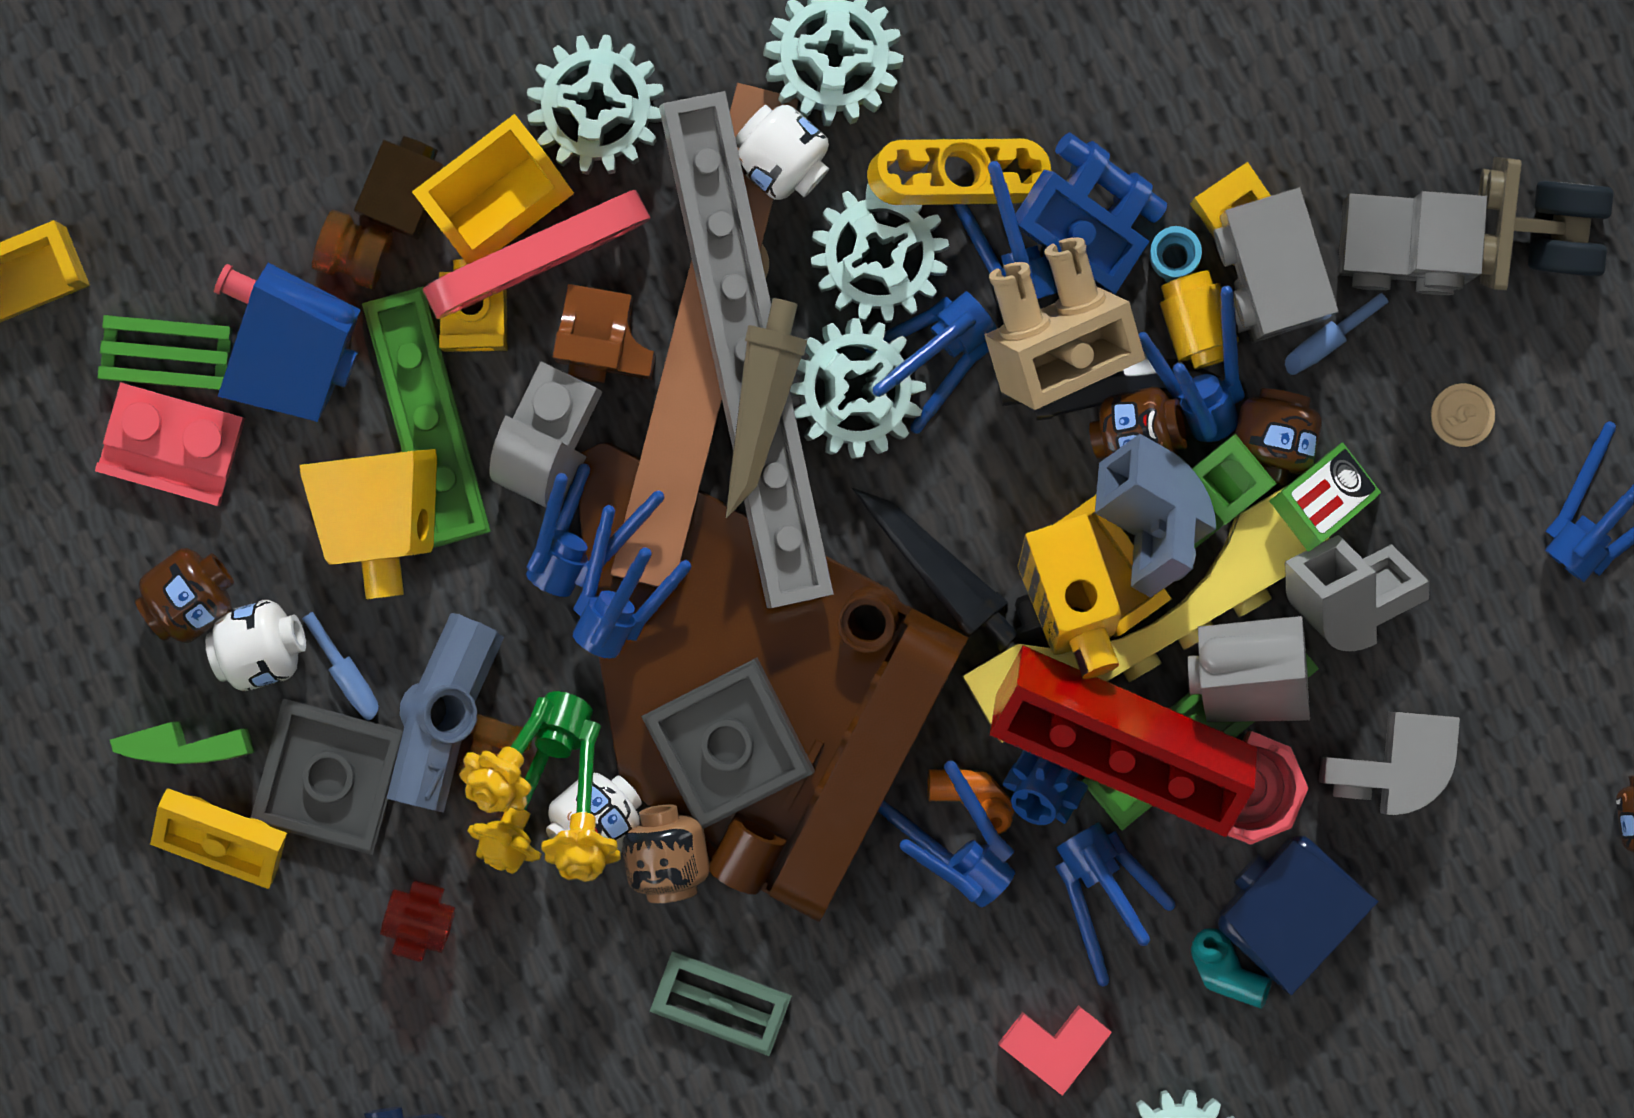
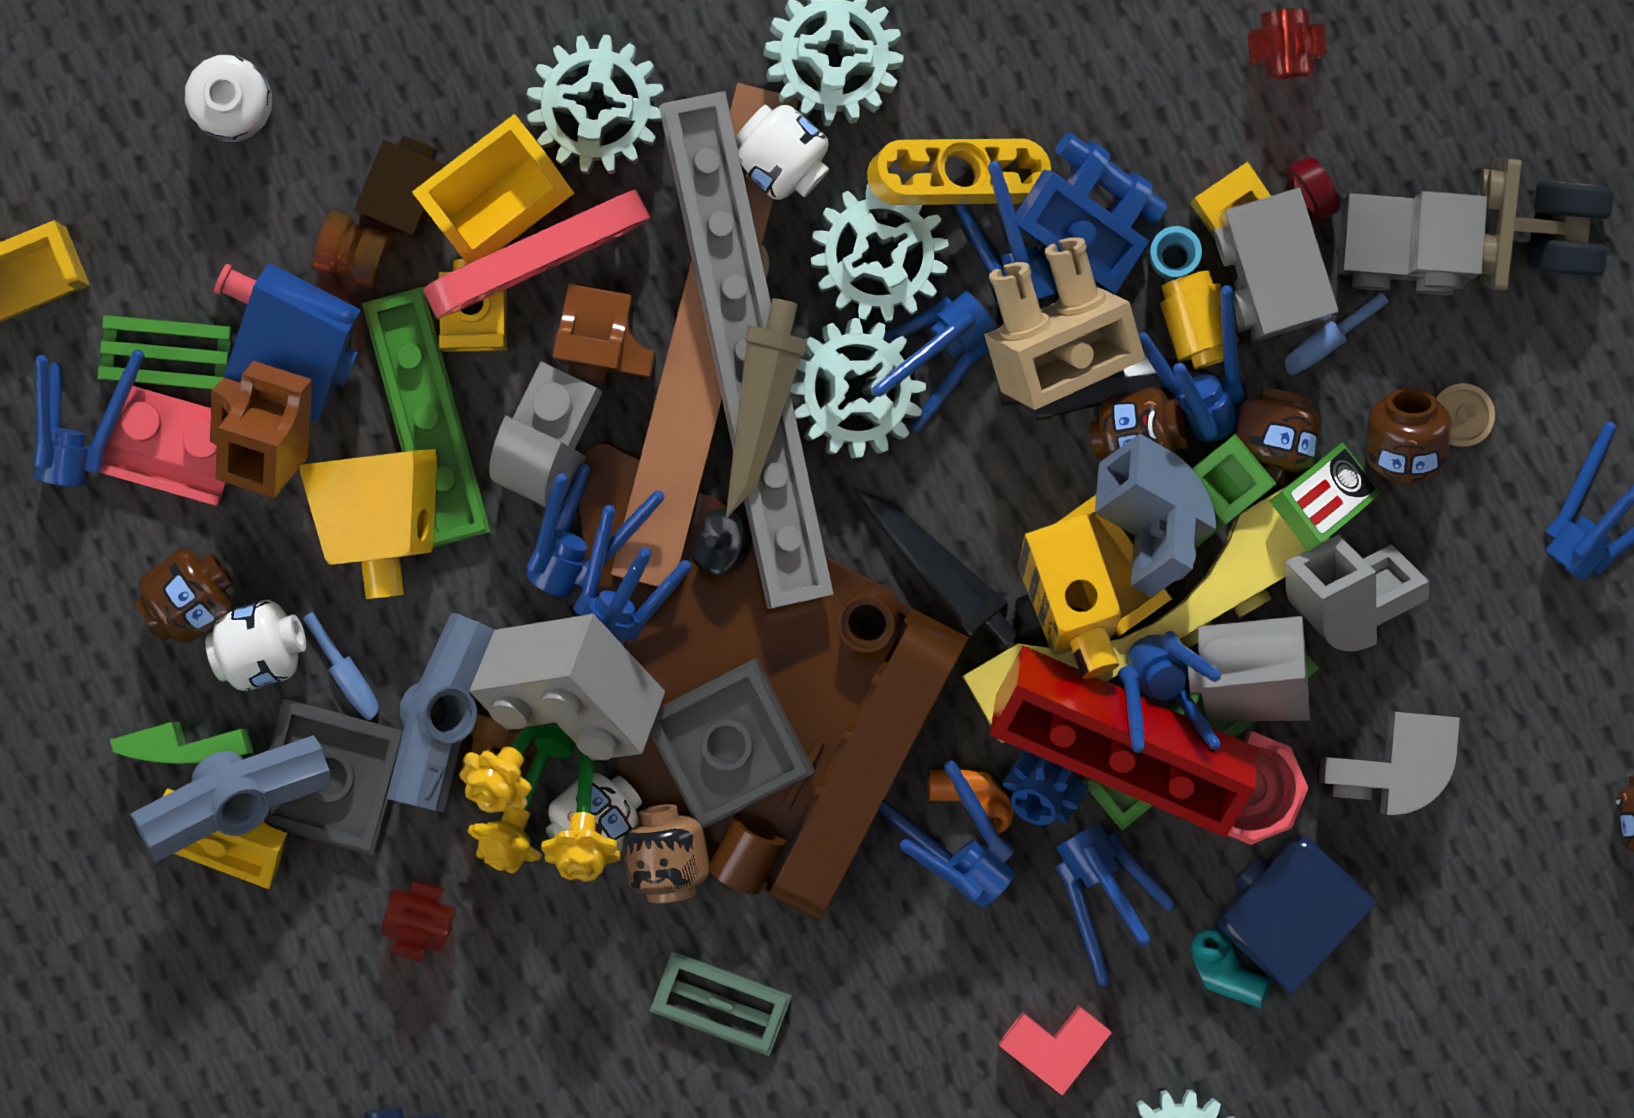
(59, 451): none -> blue plant
(228, 98): none -> white head
(231, 795): none -> sand blue piece
(261, 428): none -> dark orange brick
(572, 677): none -> light grey brick
(722, 543): none -> black piece
(1160, 671): none -> blue plant
(1287, 43): none -> clear red gear
(1316, 187): none -> dark red tile
(1408, 437): none -> reddish brown head

